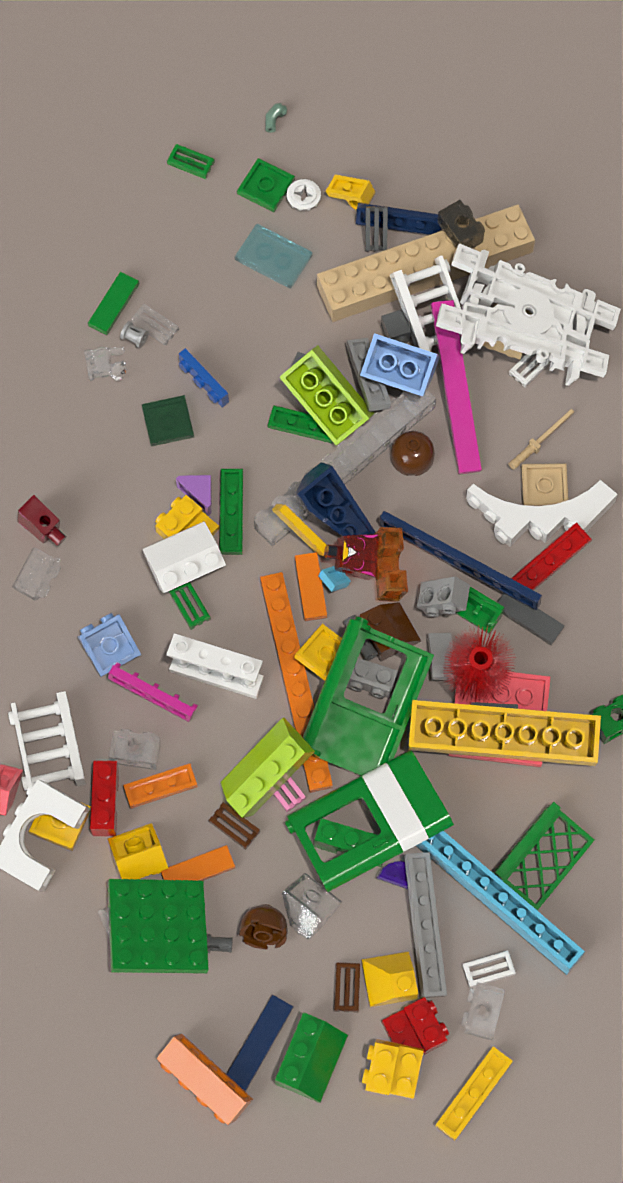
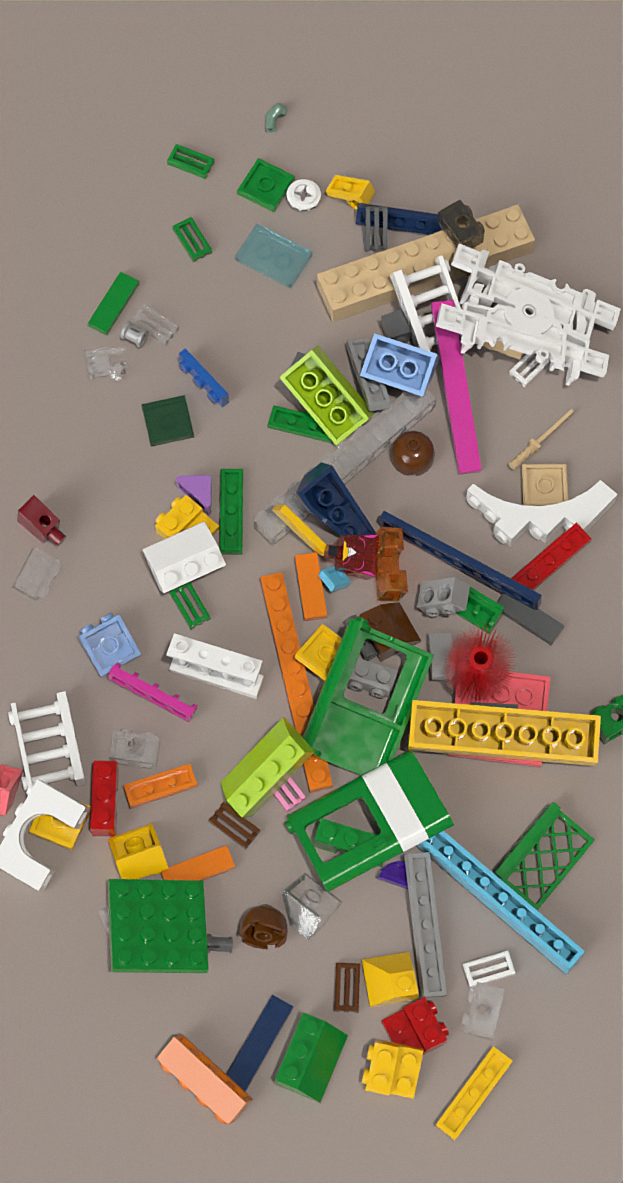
(200, 253): none -> green tile

